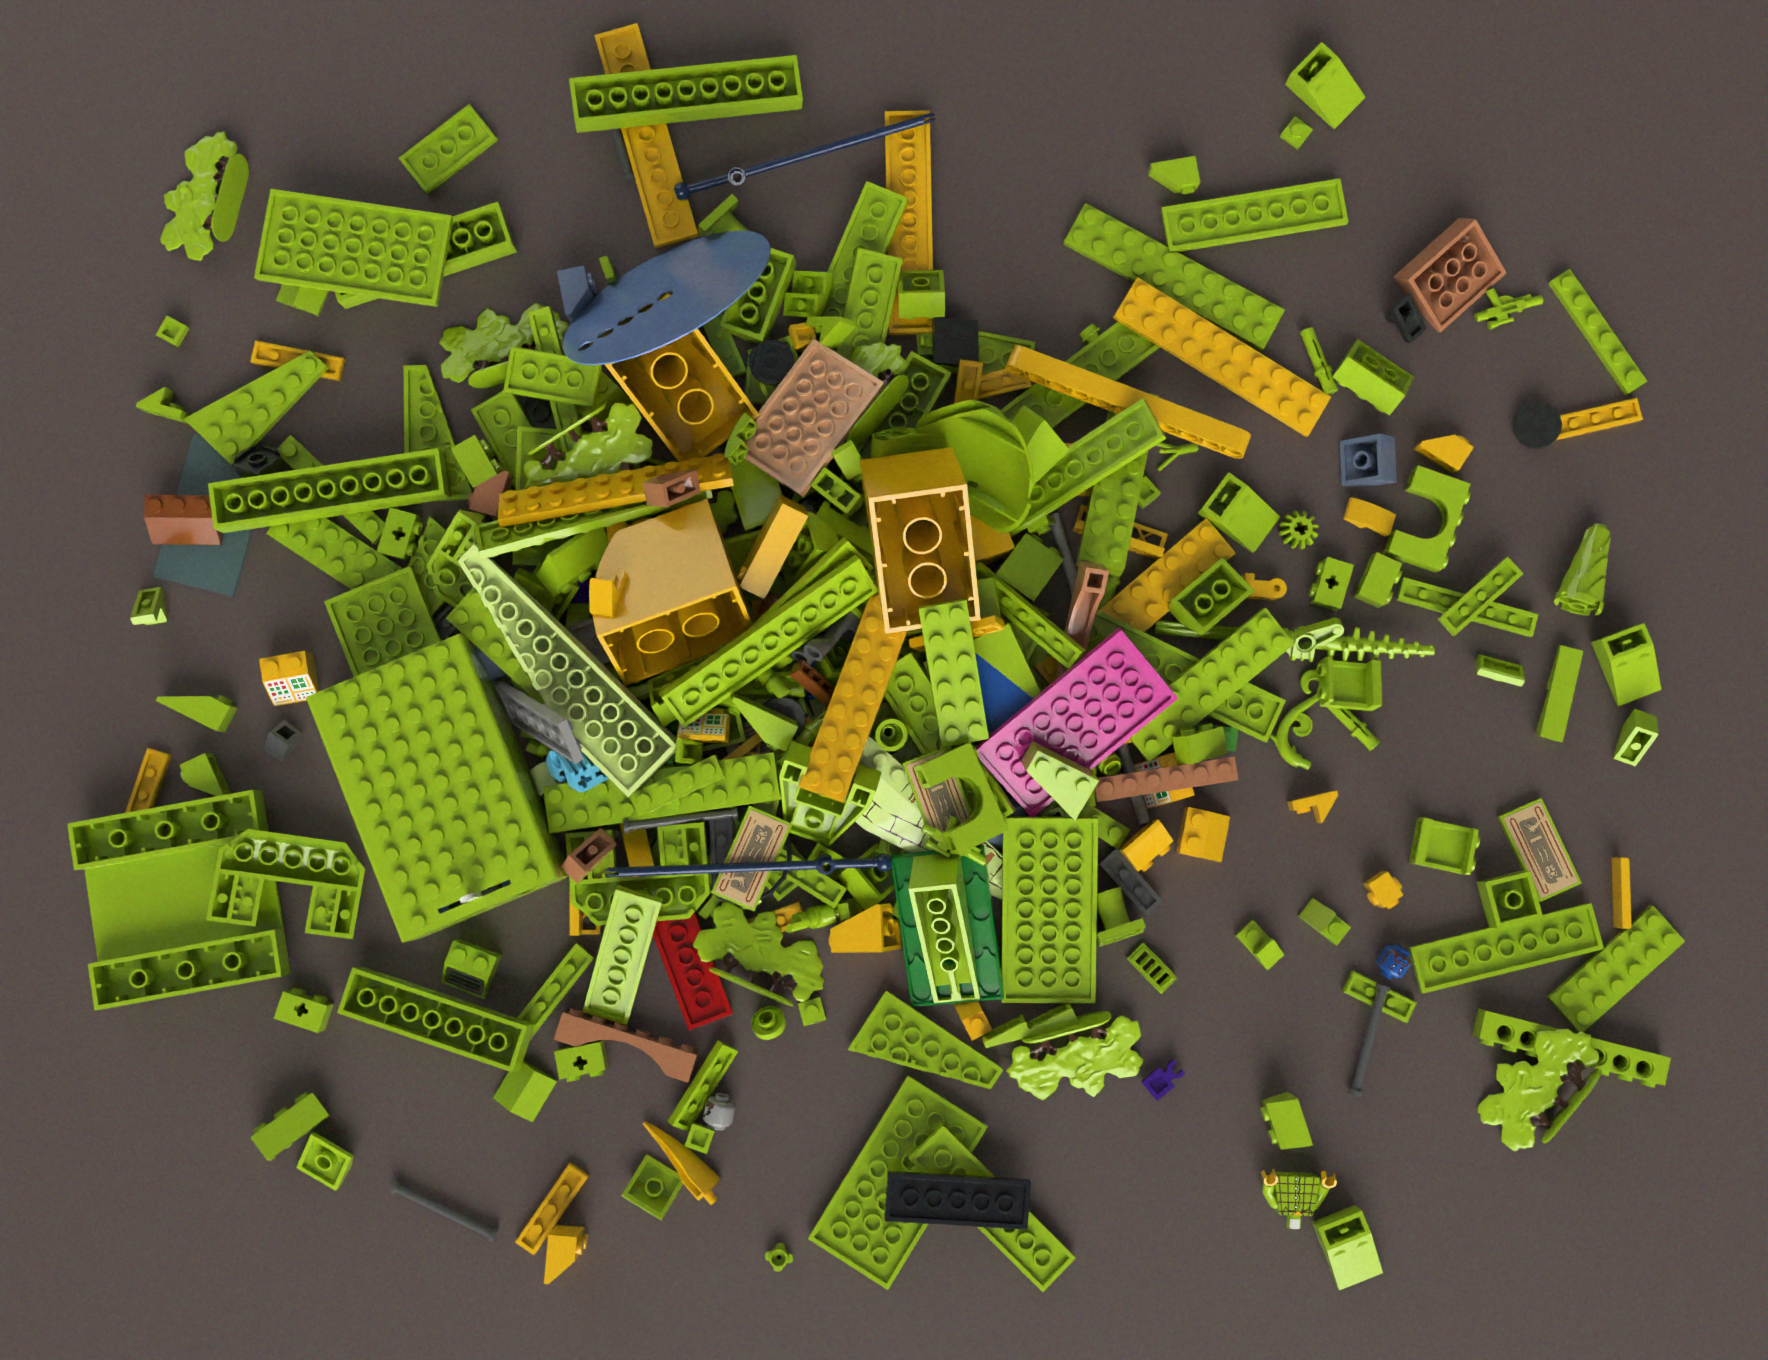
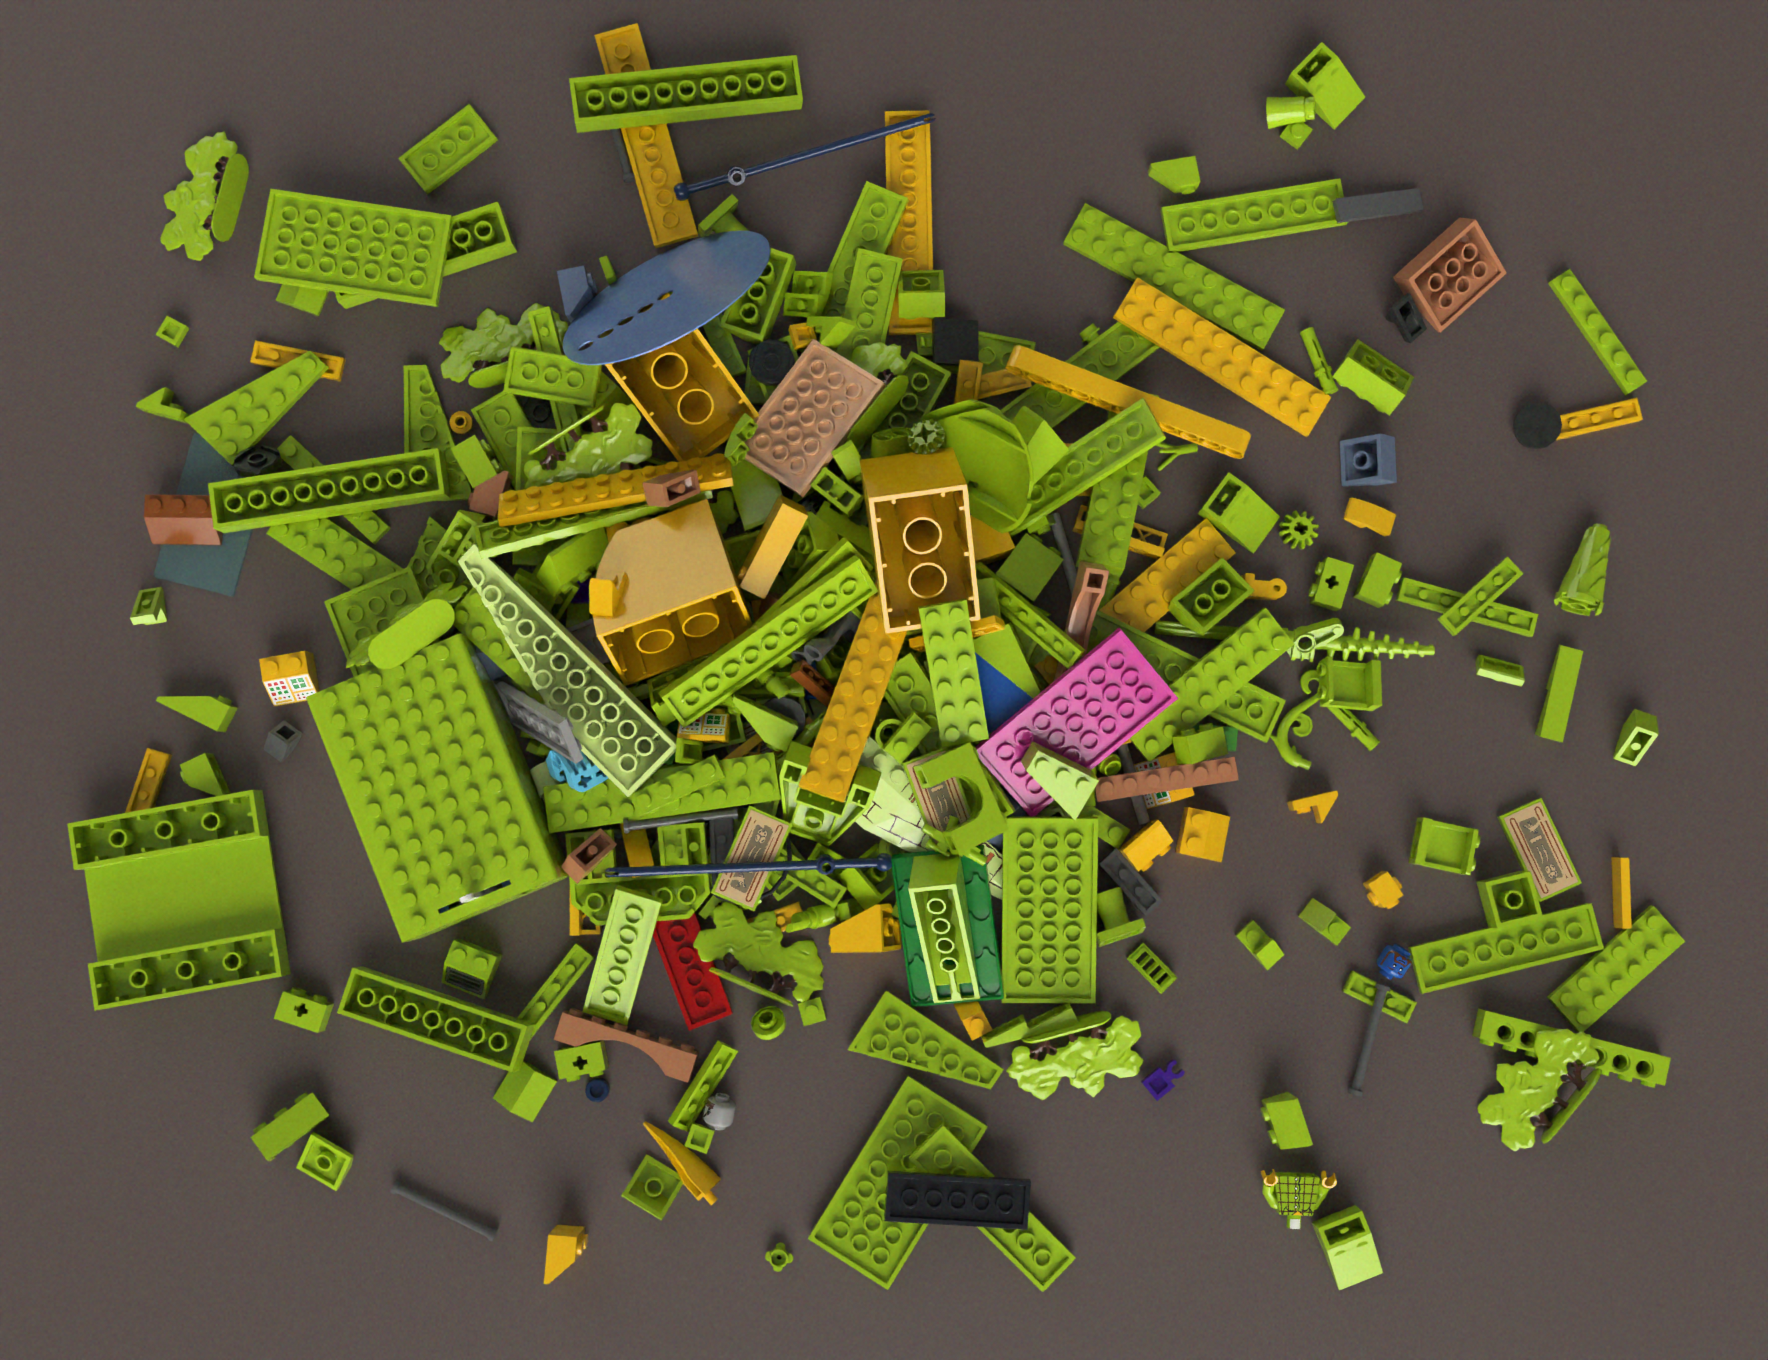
(292, 859): lime slope -> none
(400, 522): lime brick -> none
(409, 630): none -> lime plant
(466, 427): none -> yellow plate
(552, 1208): yellow tile -> none
(597, 1089): none -> dark blue tile
(906, 737): none -> lime plate
(935, 437): none -> lime gear
(1289, 110): none -> lime plant
(1378, 205): none -> dark grey tile
(1446, 451): yellow slope -> none
(1449, 496): lime arch -> none
(1503, 306): lime piece -> none
(1628, 663): lime slope -> none

